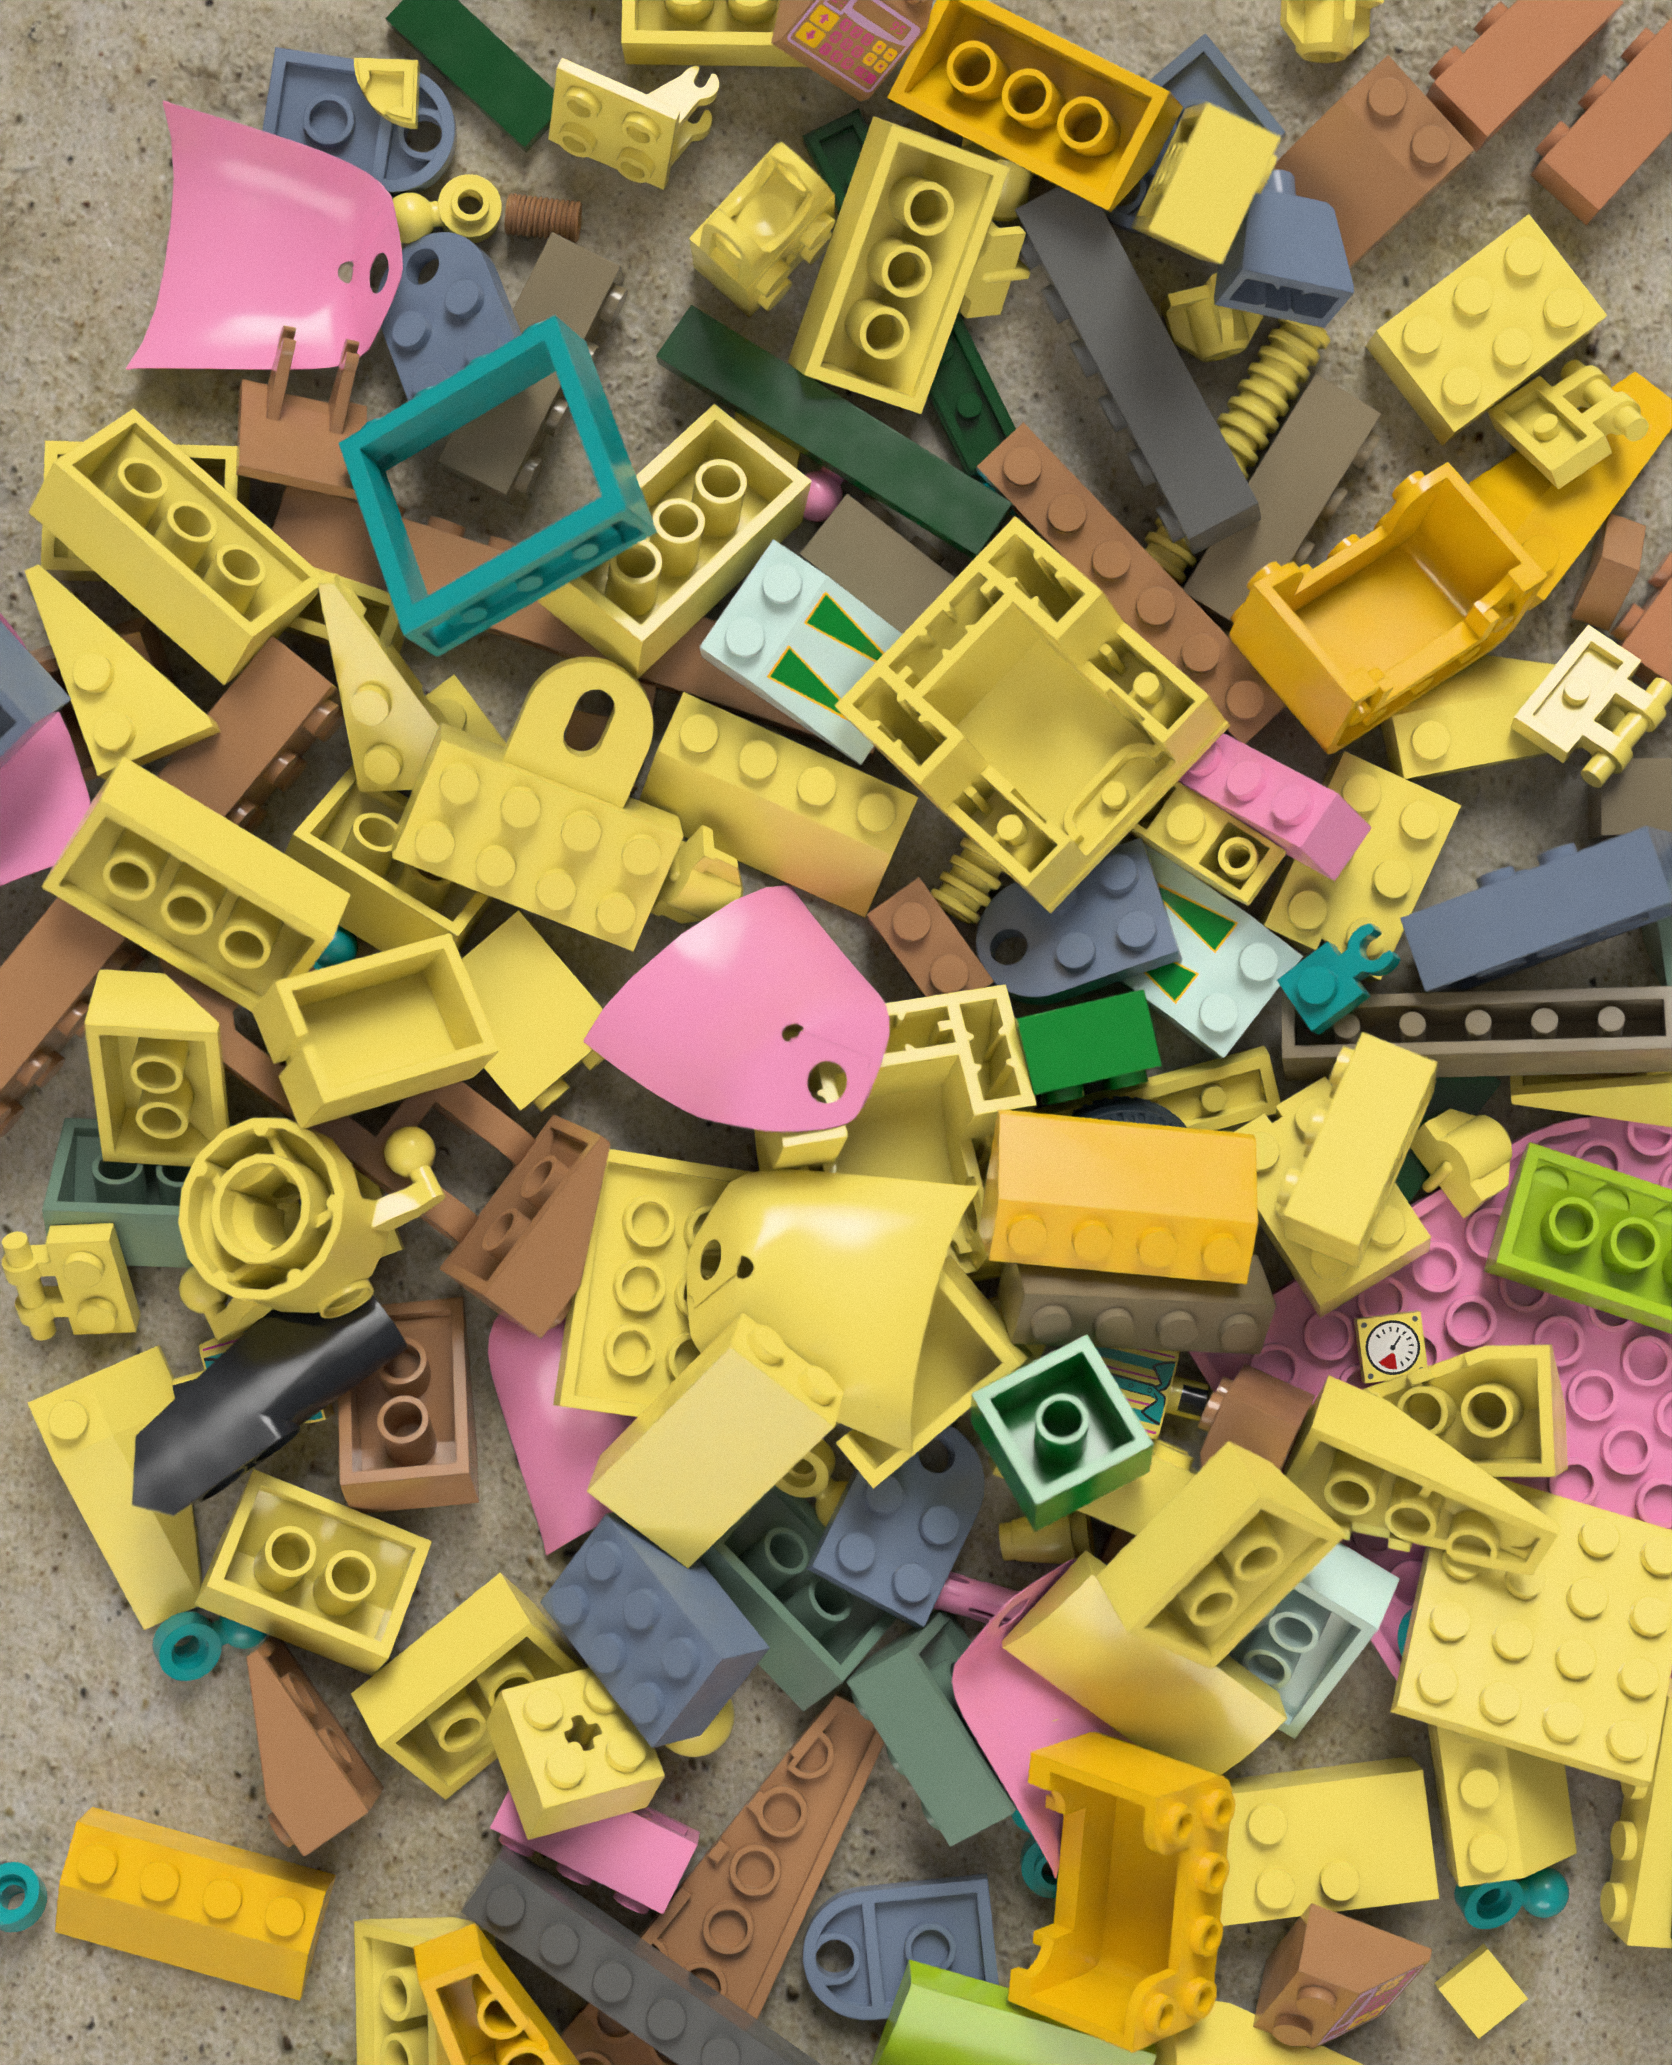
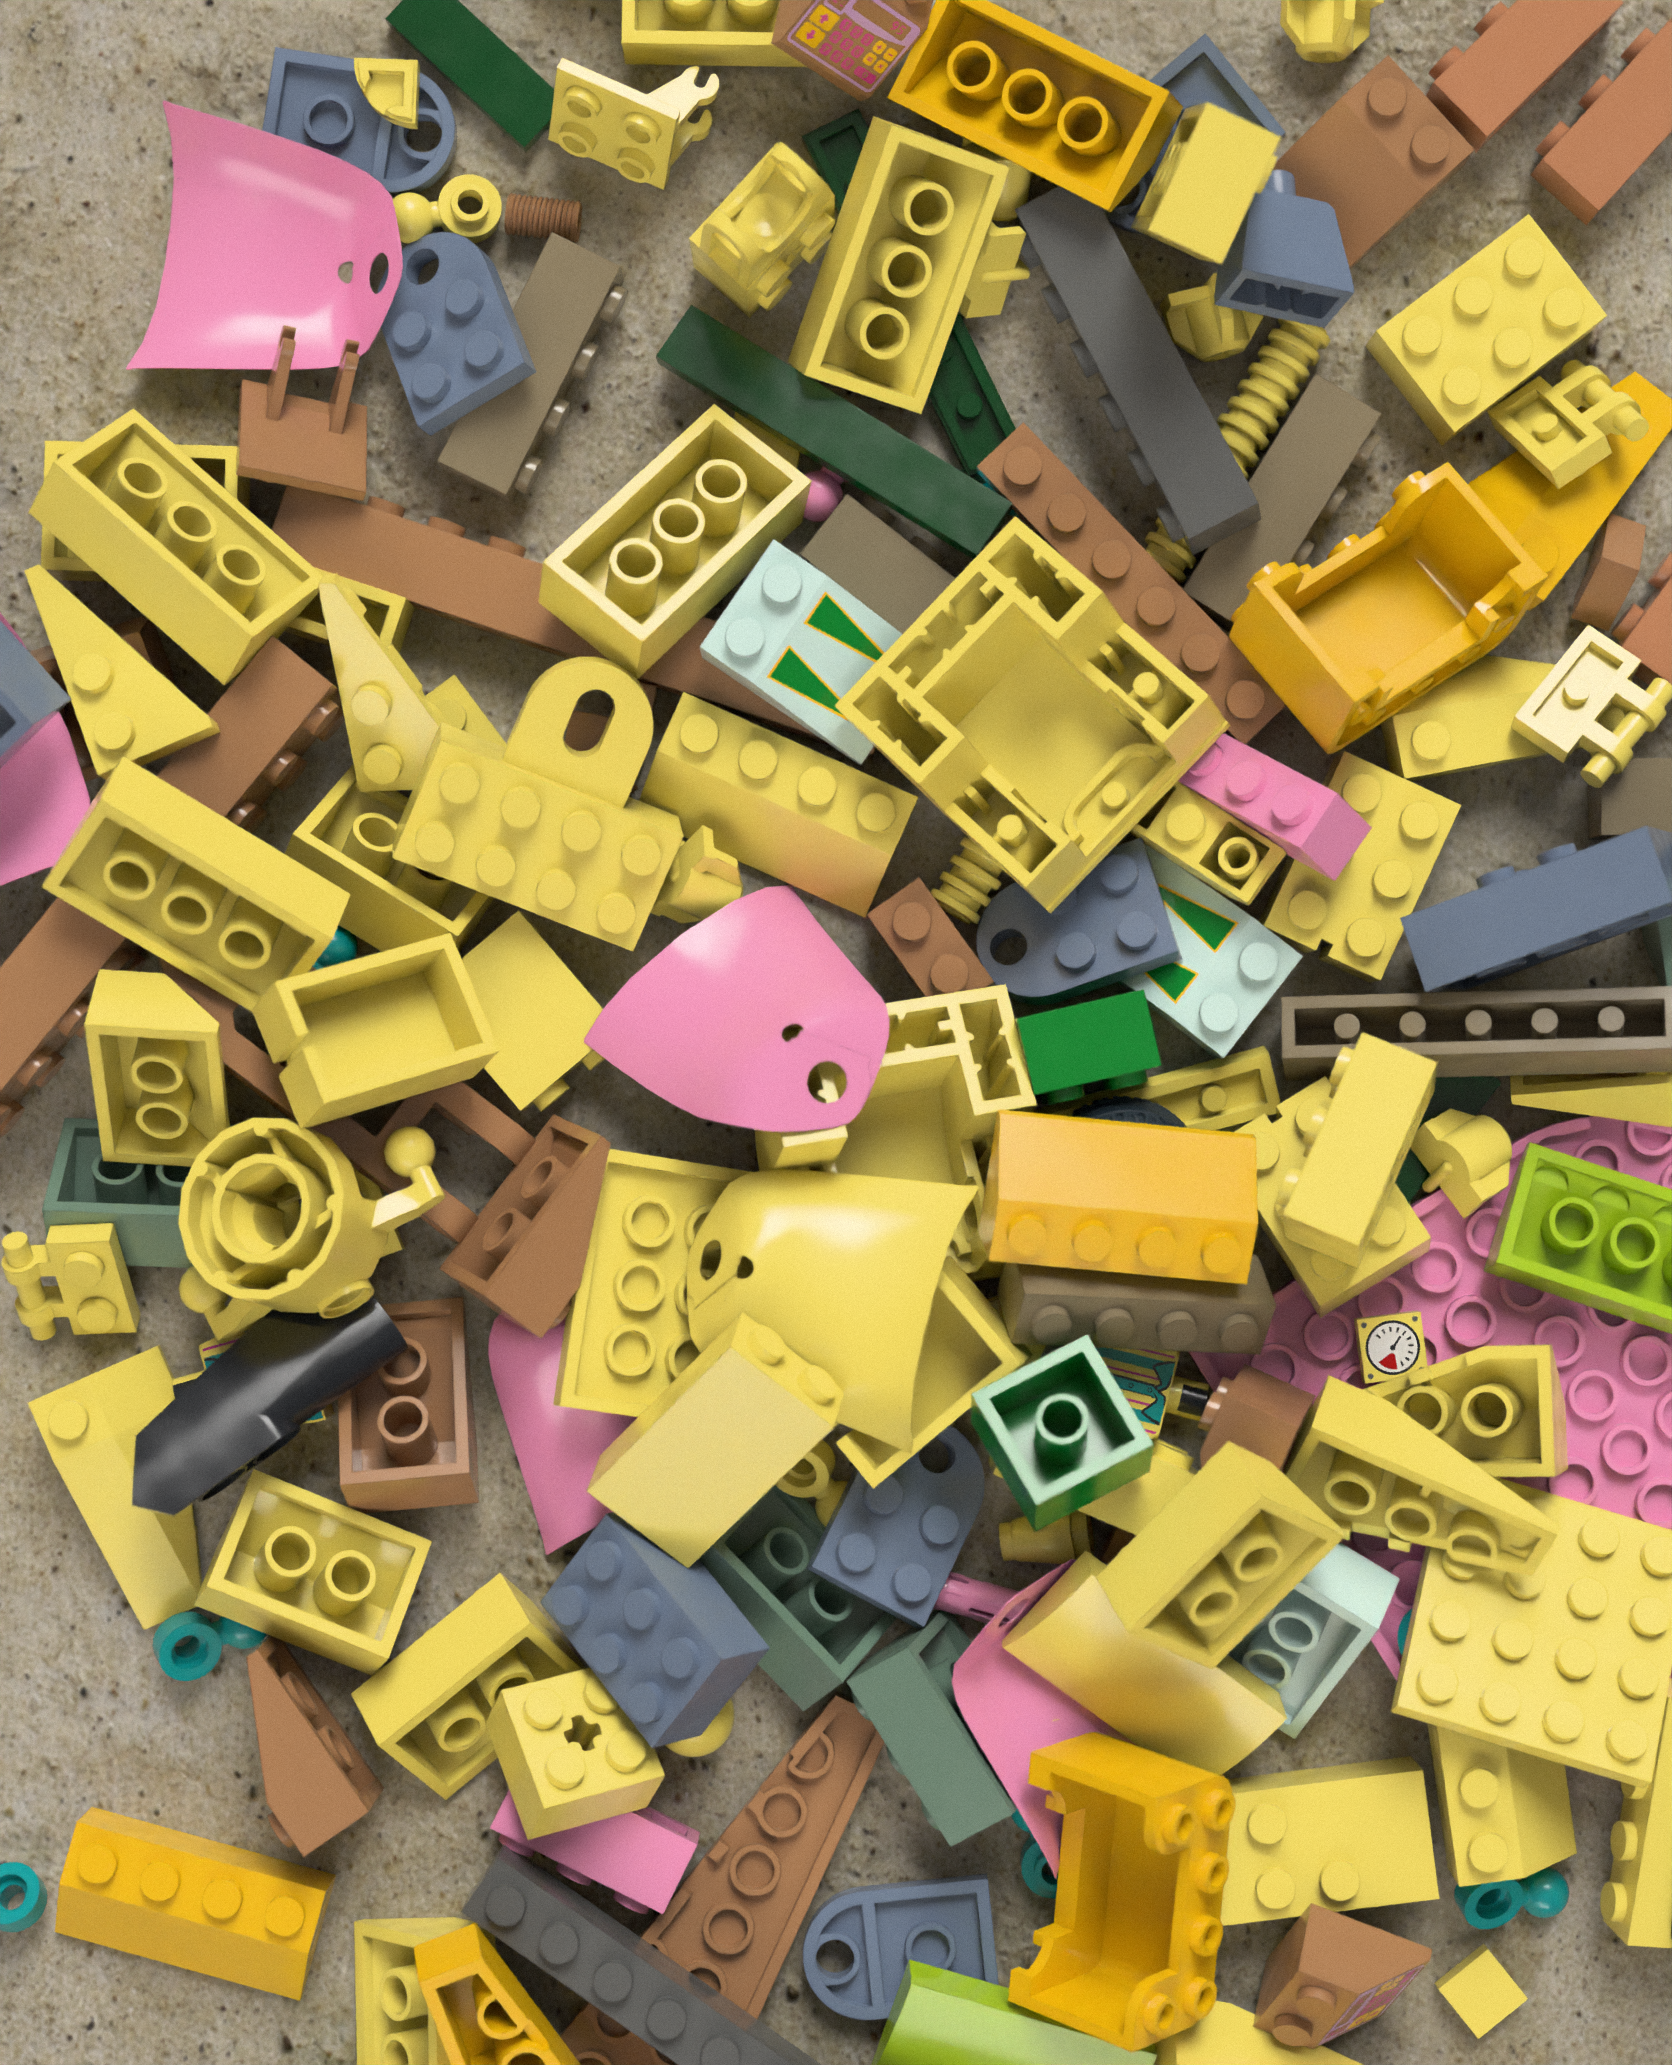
(540, 561): teal window -> none
(1329, 983): teal plate -> none

